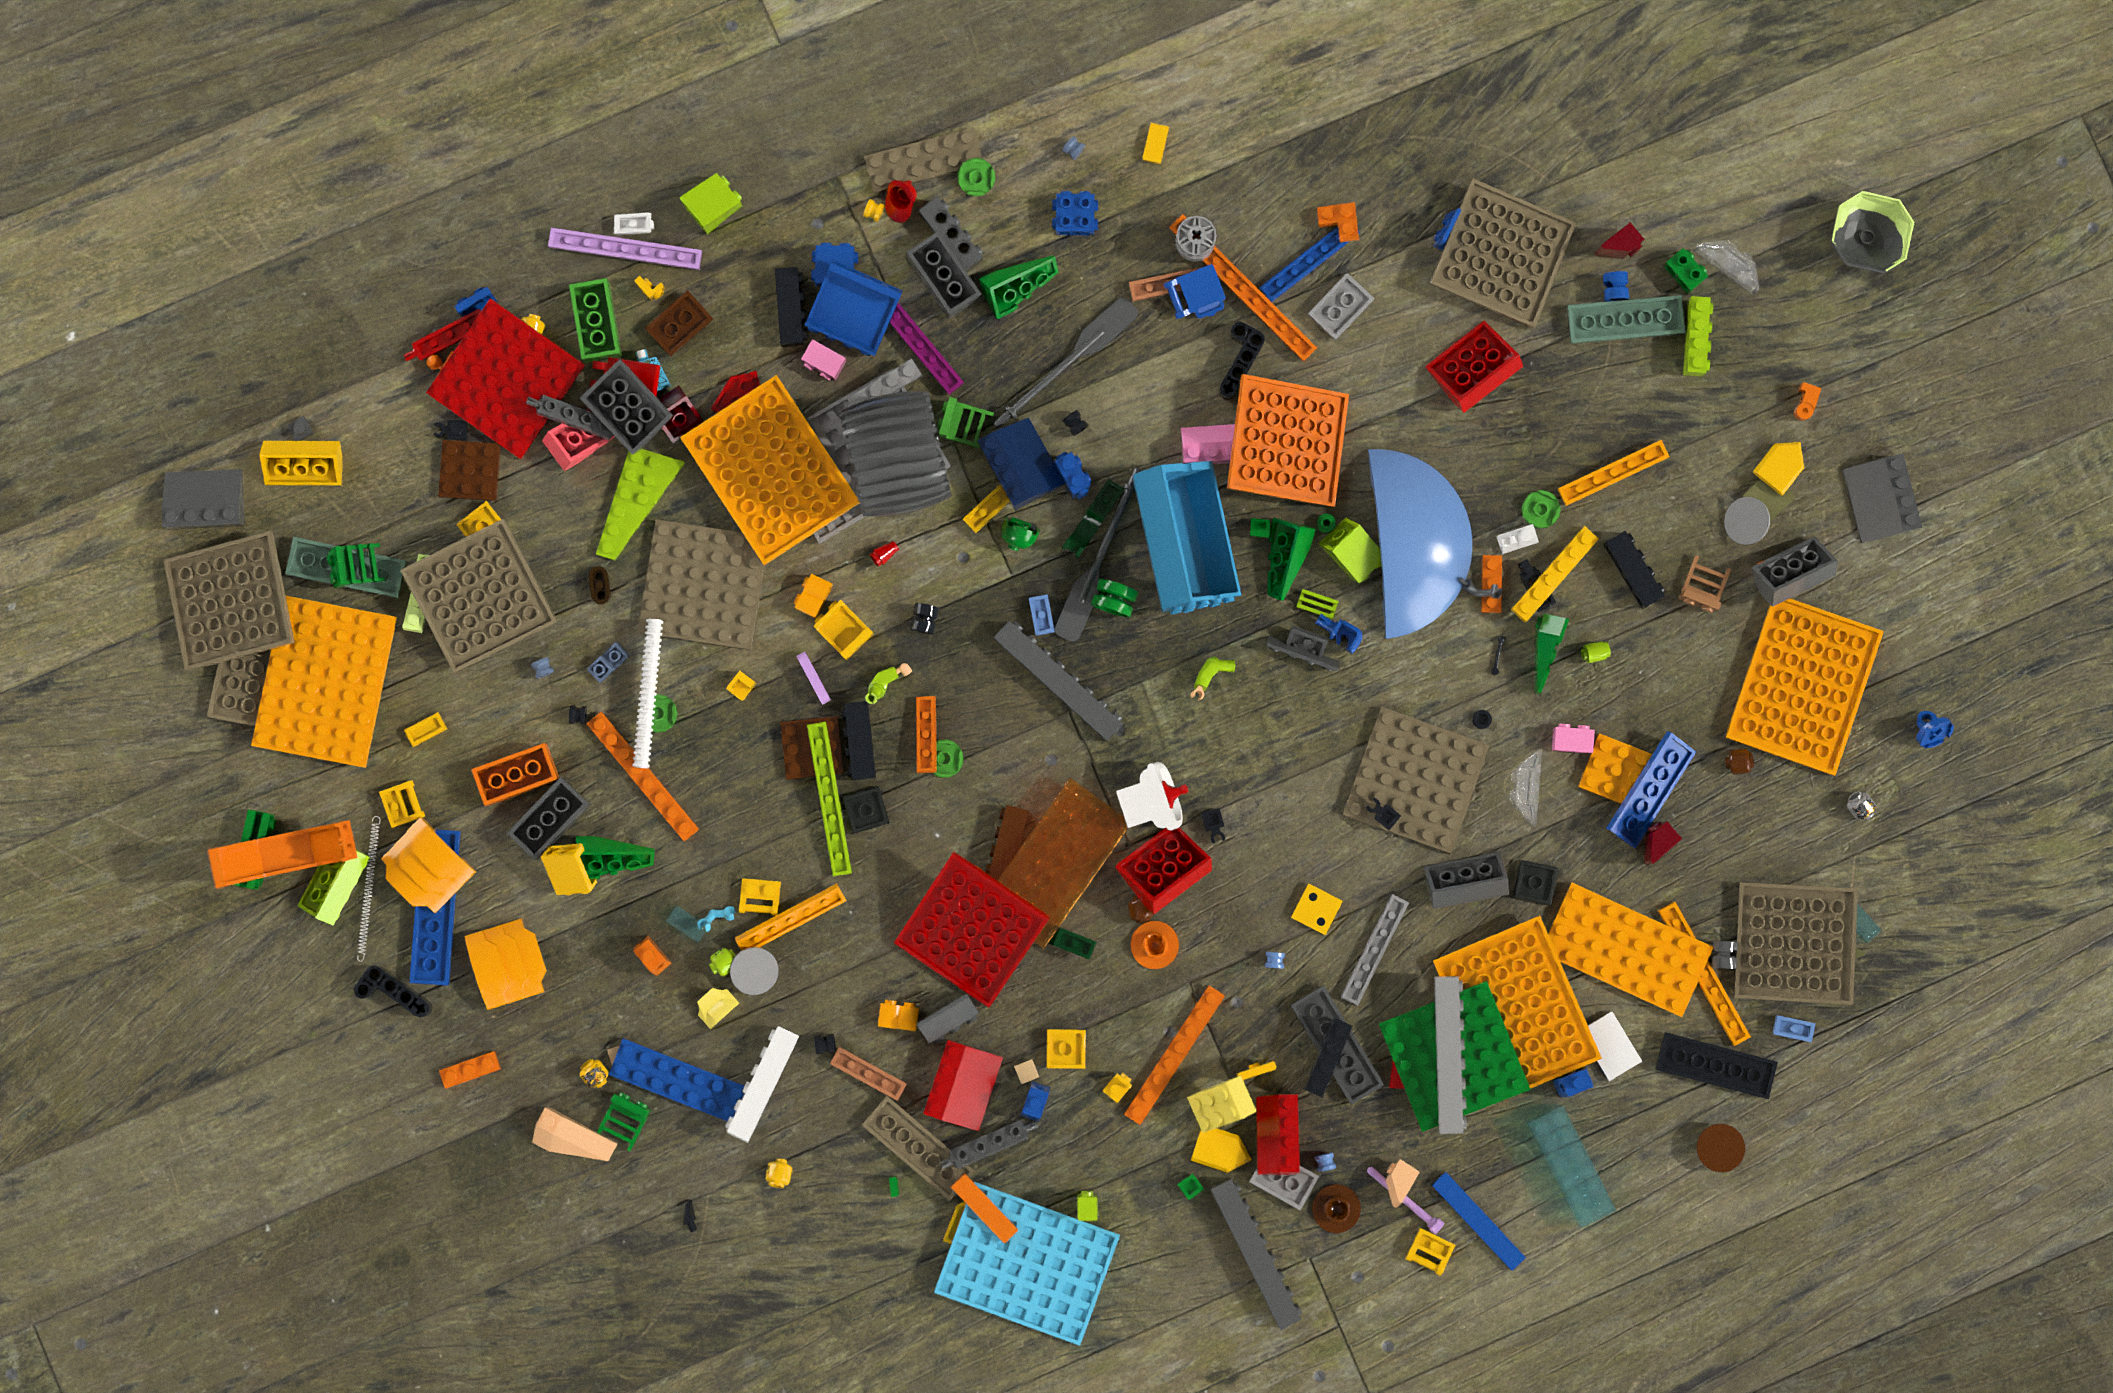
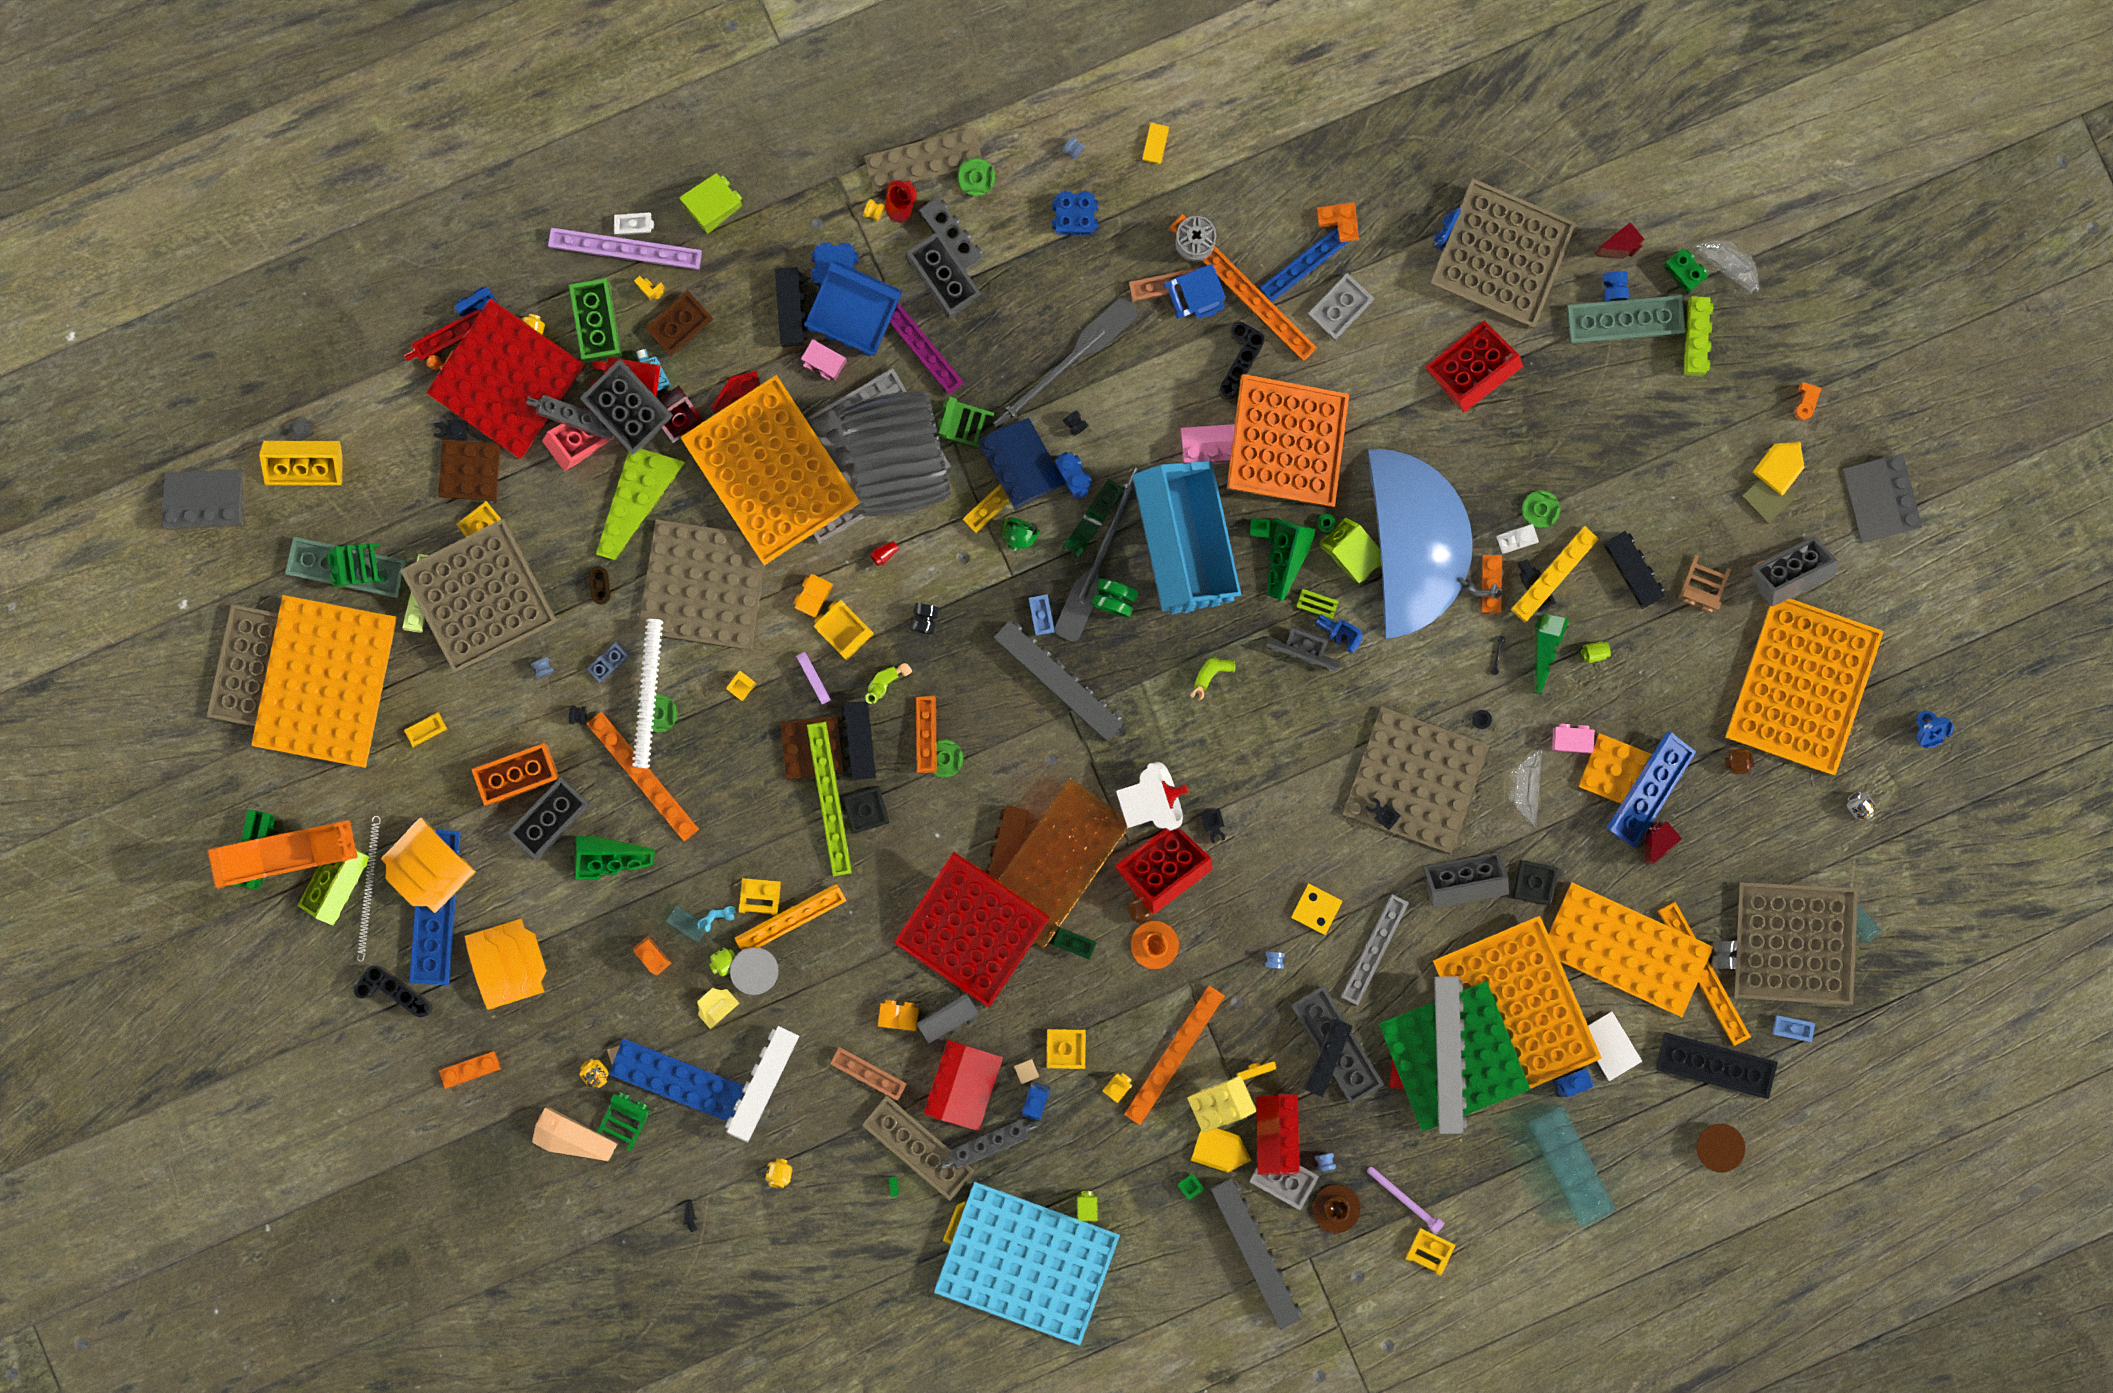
(229, 601): dark tan plate -> none
(396, 807): yellow plate -> none
(567, 869): yellow panel -> none
(825, 1044): black wheel -> none
(888, 383): light grey plate -> none
(984, 1208): orange tile -> none
(1011, 285): green wedge -> none
(1399, 1181): light nougat slope -> none
(1478, 1221): blue tile -> none
(1613, 473): light orange plate -> none
(1747, 520): light grey piece -> none
(1872, 232): dark grey rock -> none

